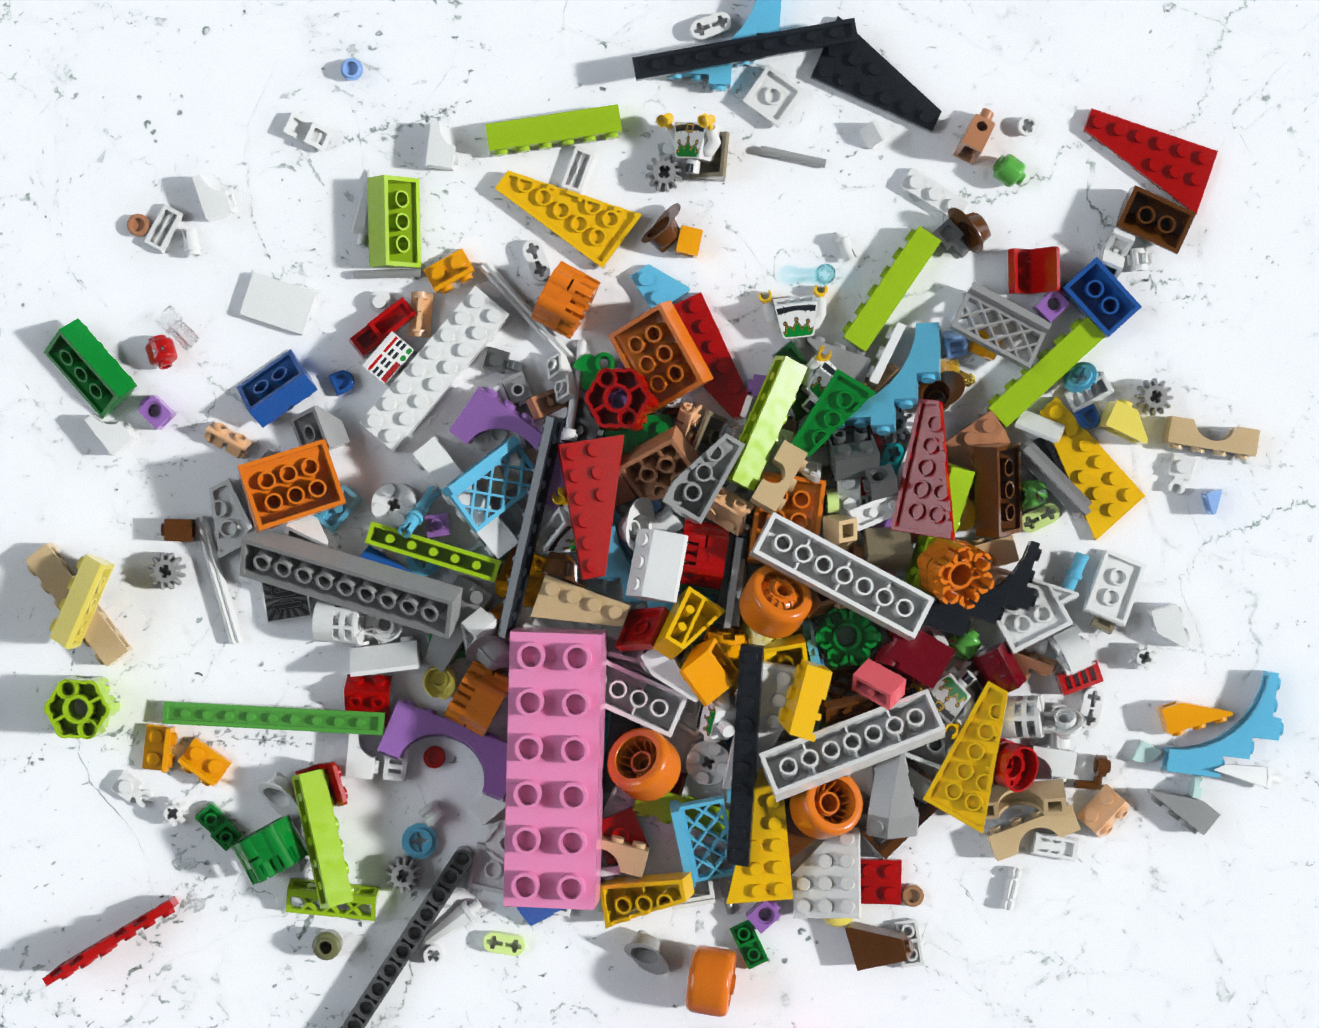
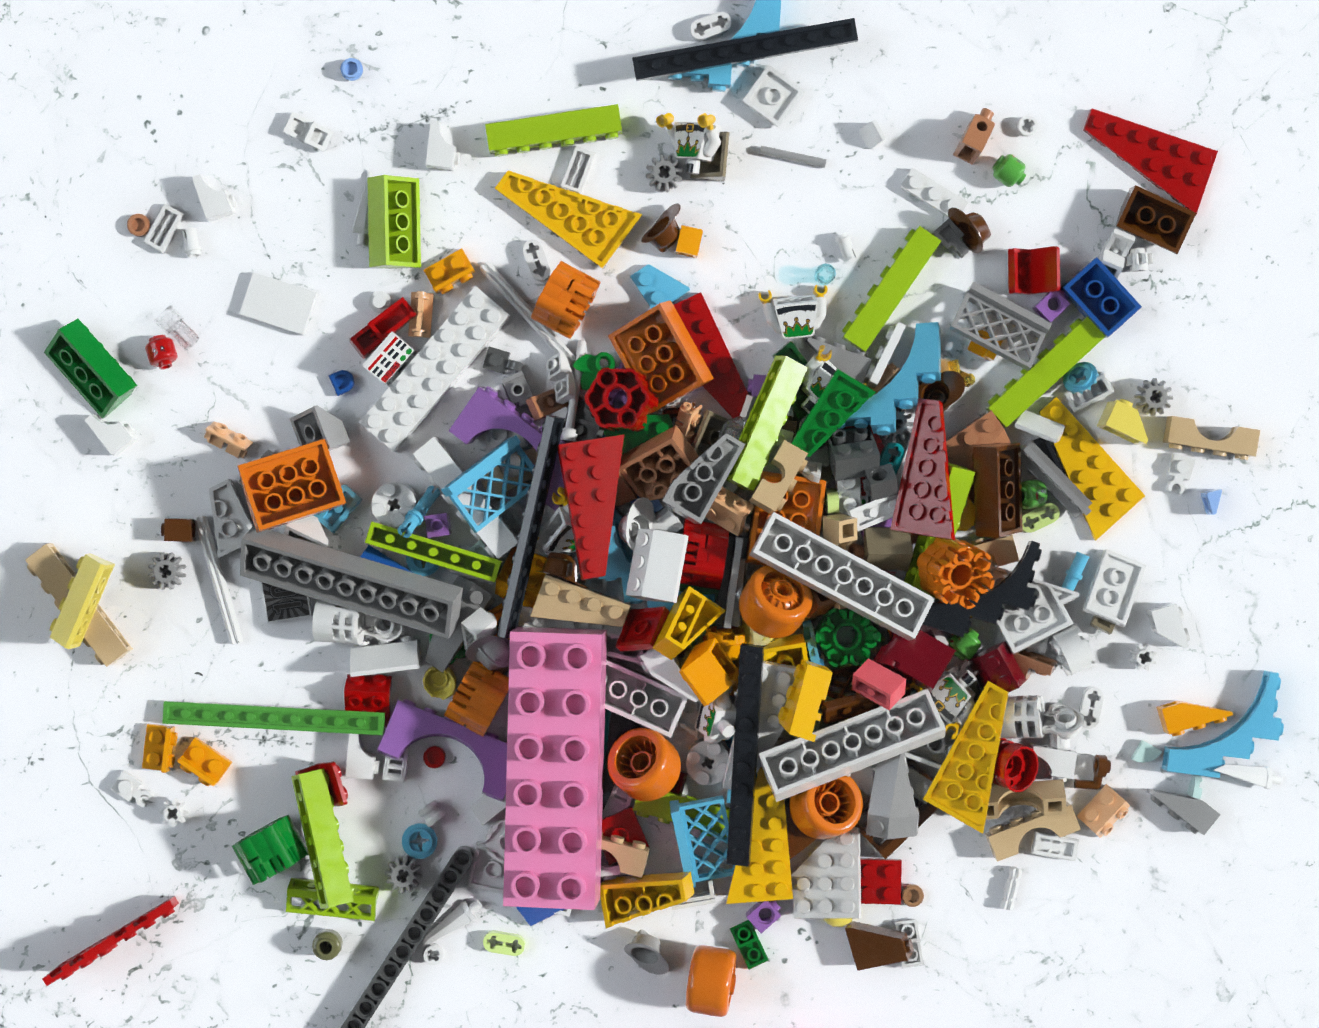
(100, 707): lime piece -> none
(165, 416): medium lavender brick -> none
(219, 825): green slope -> none
(276, 388): blue slope -> none
(280, 795): white piece -> none
(387, 273): light grey bar -> none
(723, 886): light grey bar -> none
(870, 78): black wing -> none
(954, 344): light blue slope -> none
(1064, 690): red slope -> none
(1088, 417): blue tile -> none

